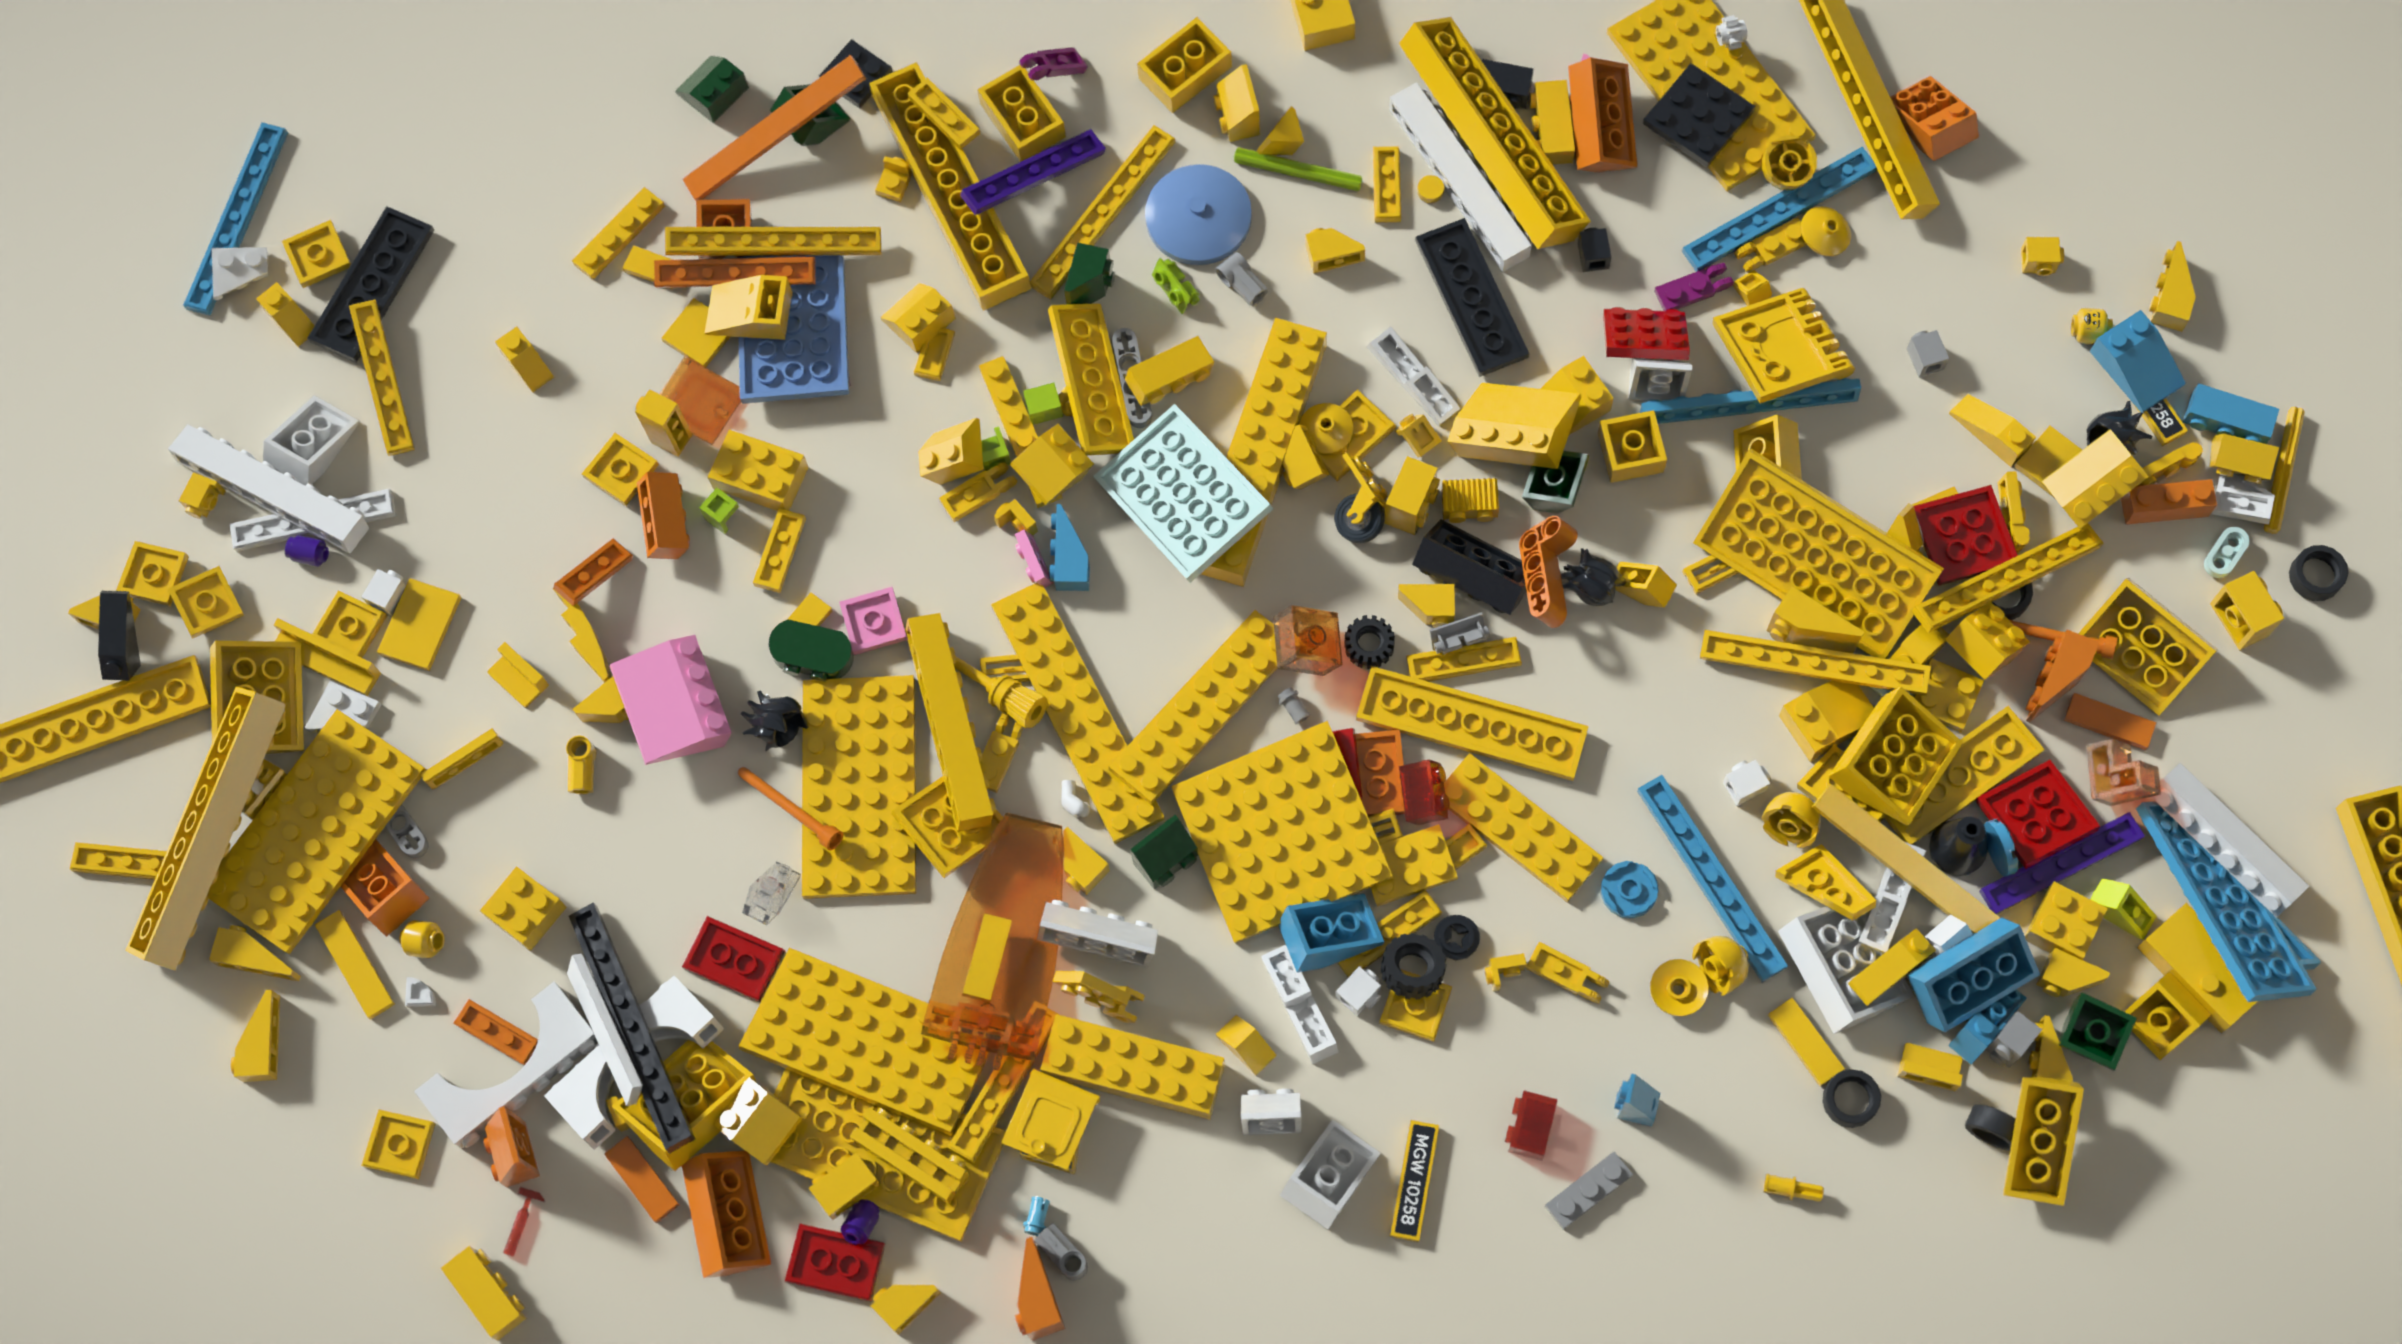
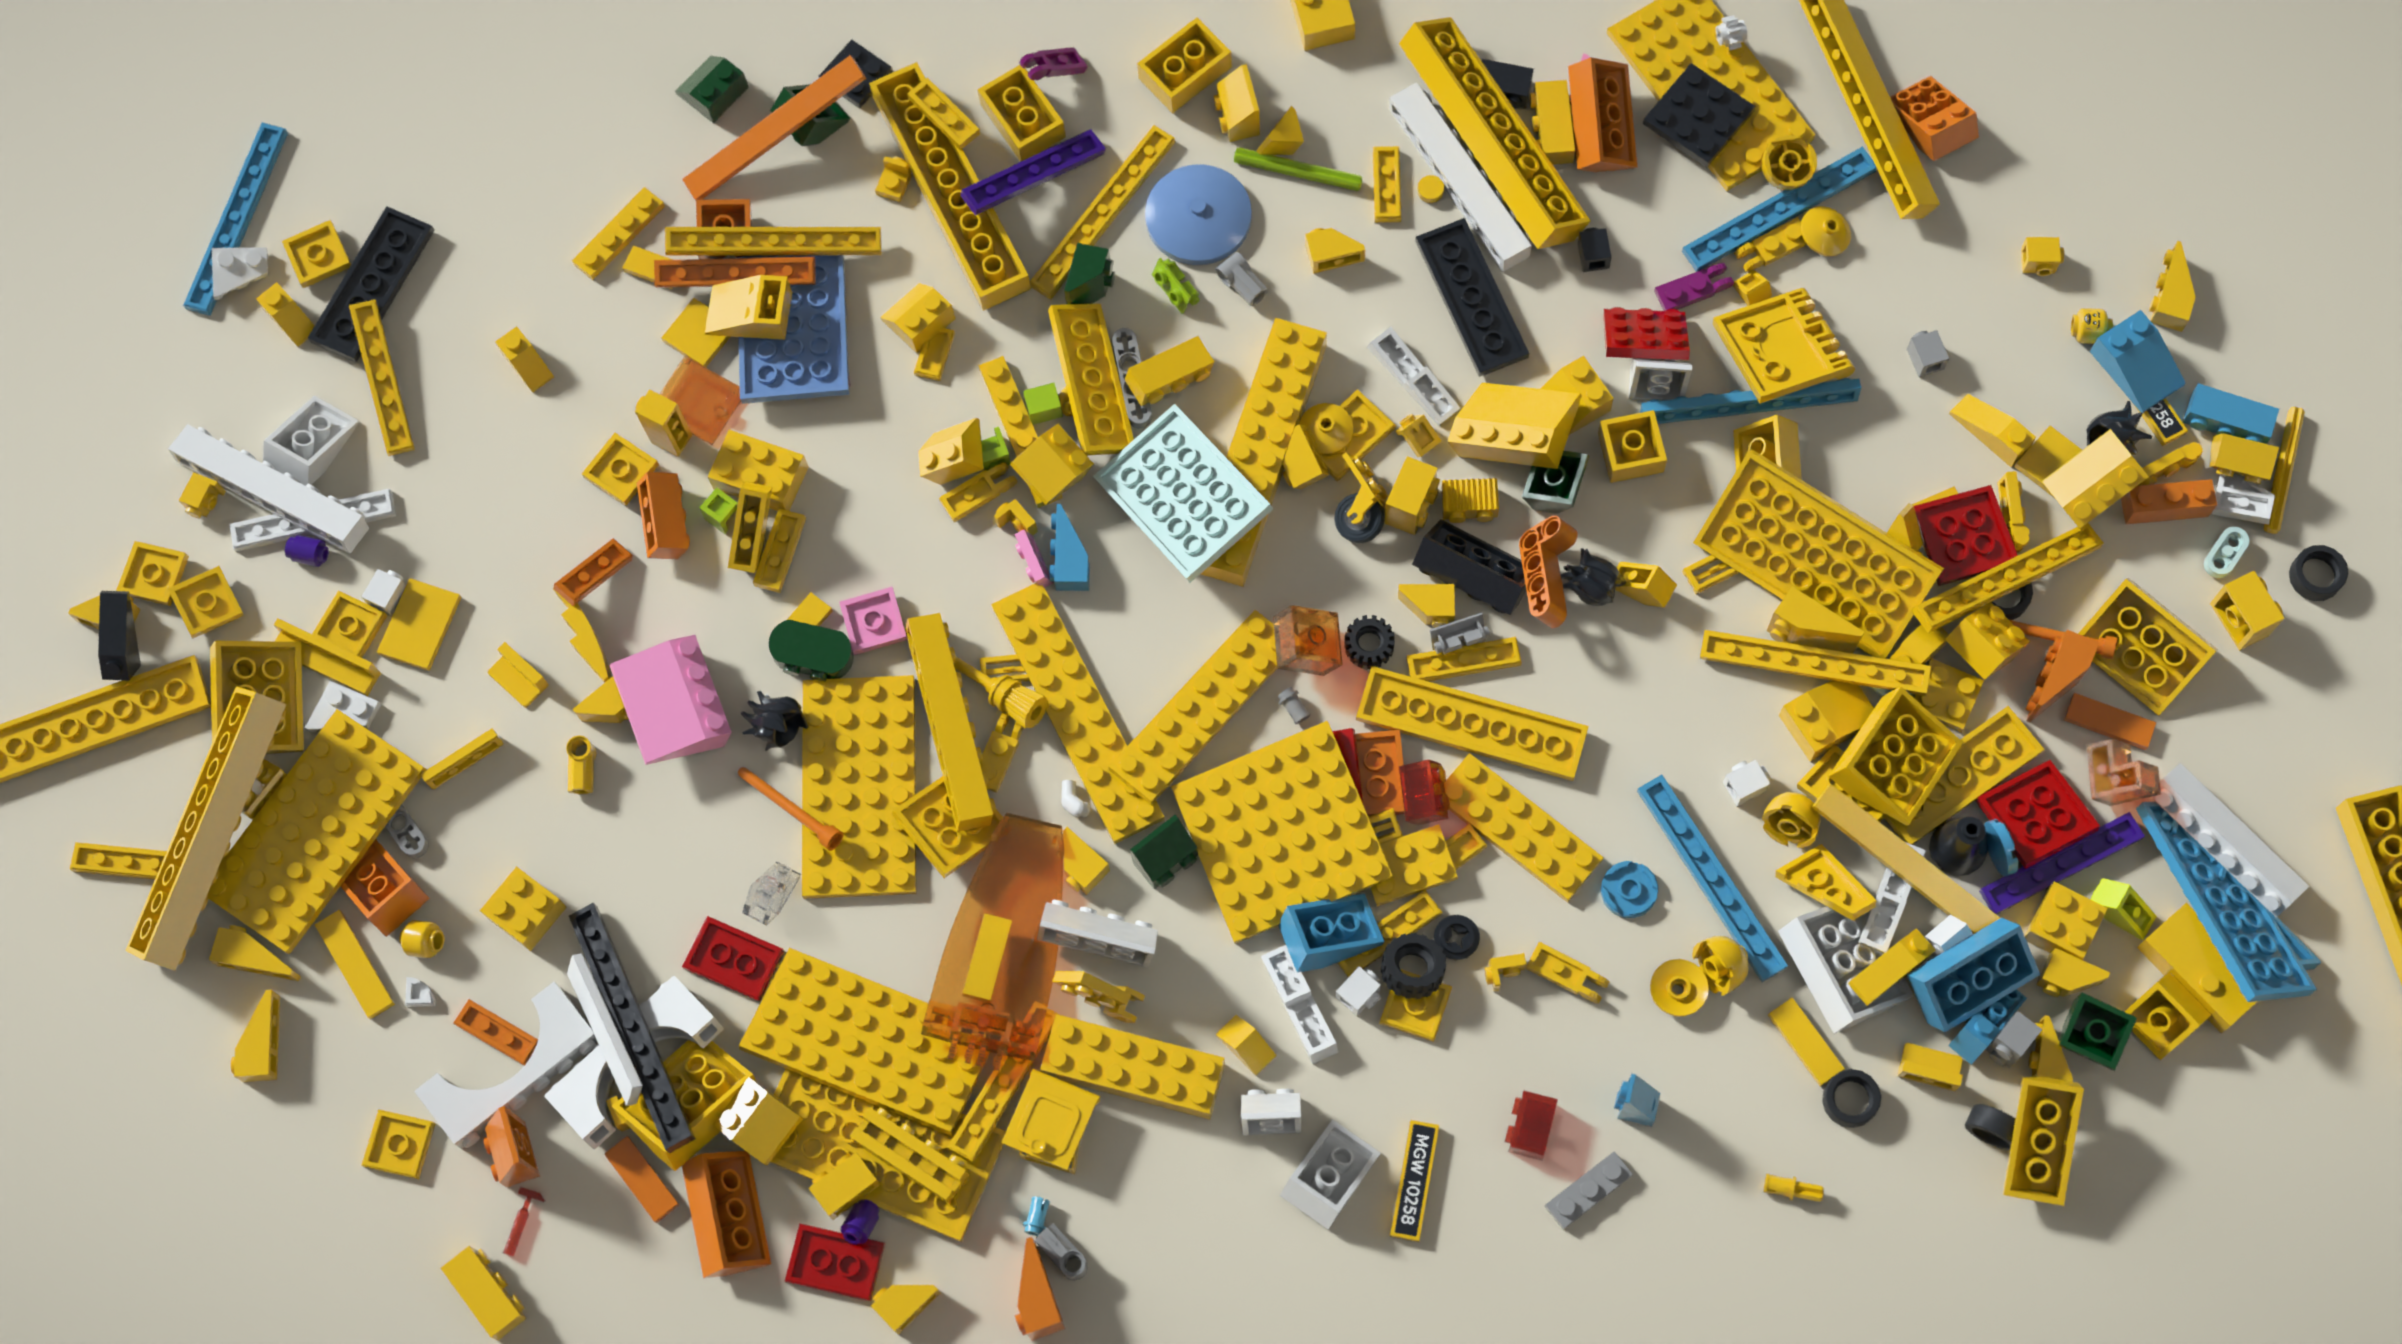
(750, 527): none -> yellow brick

